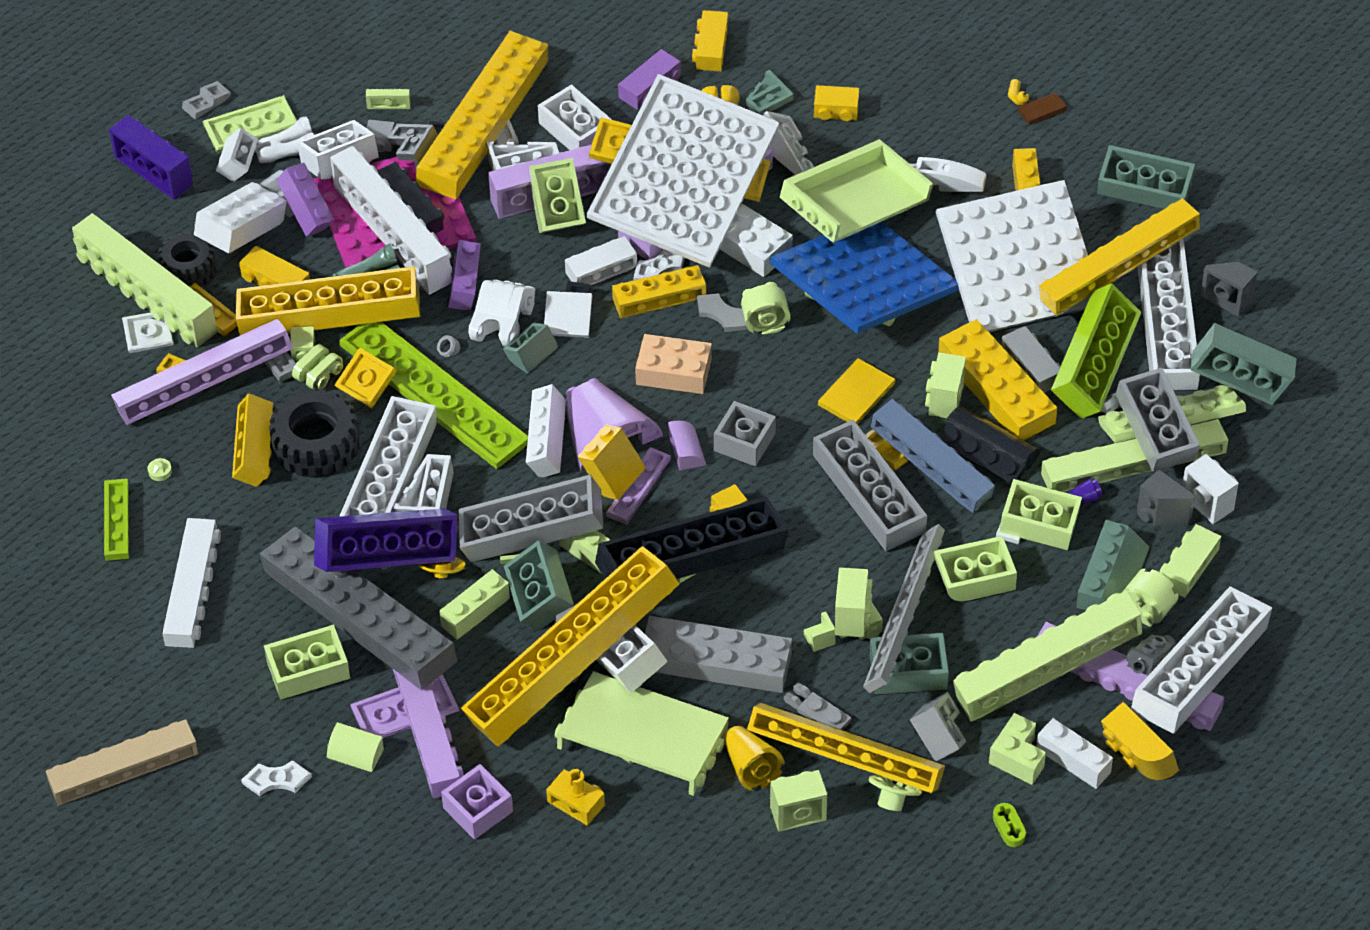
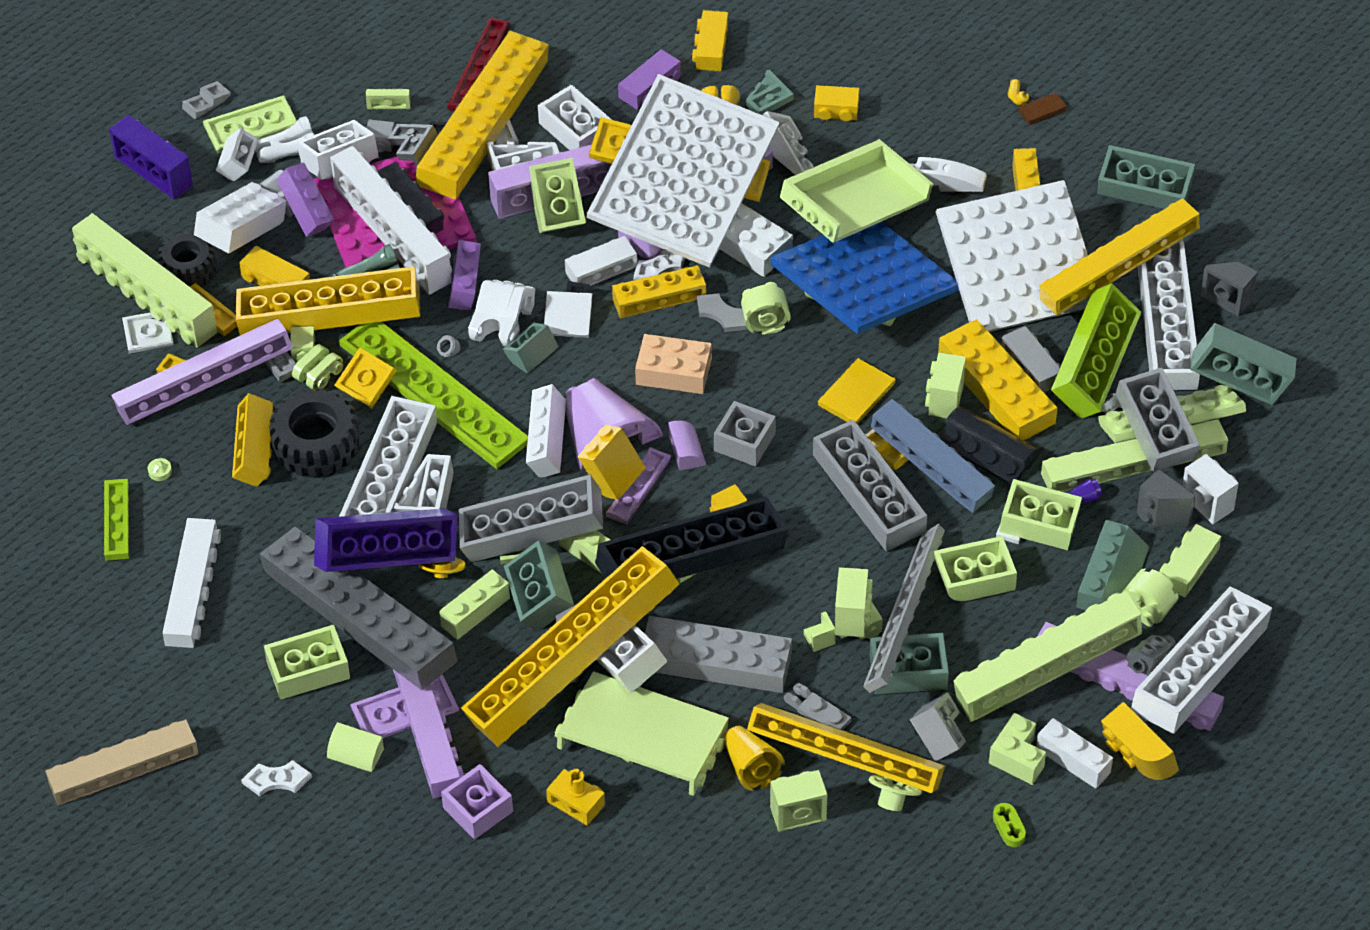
(486, 47): none -> dark red tile

